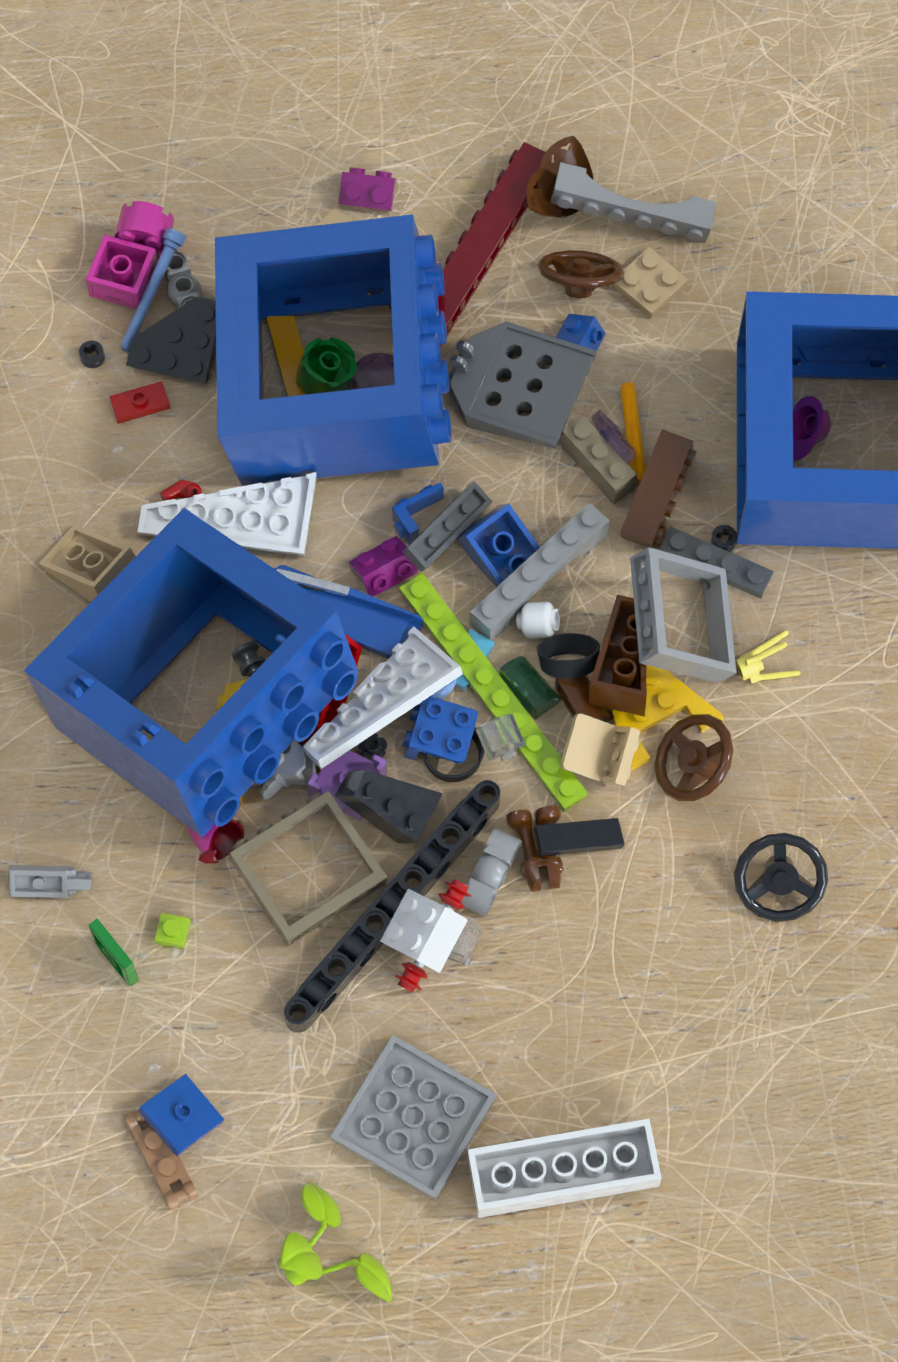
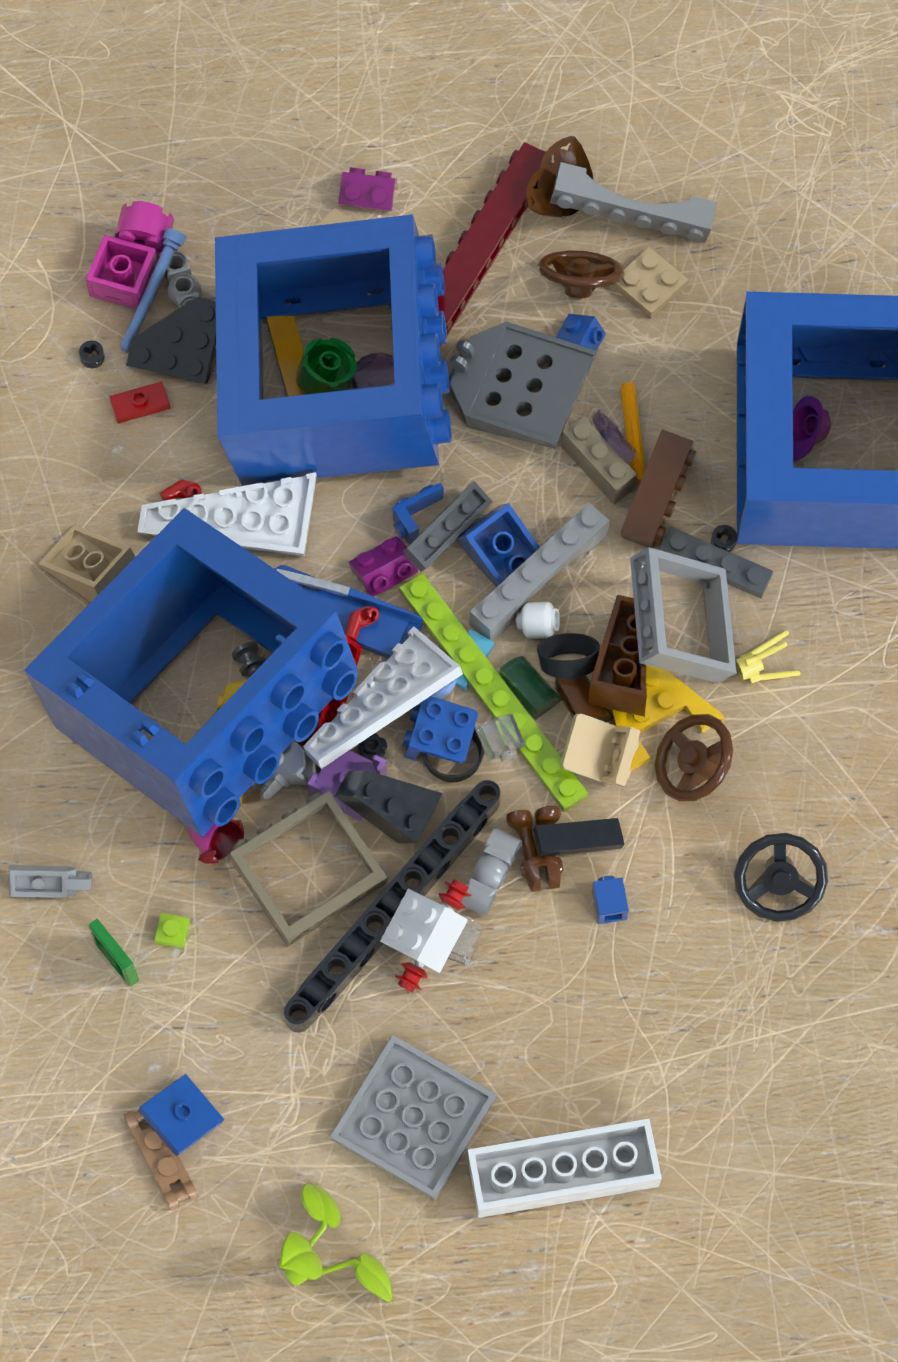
(360, 619): none -> red arm
(610, 899): none -> blue brick

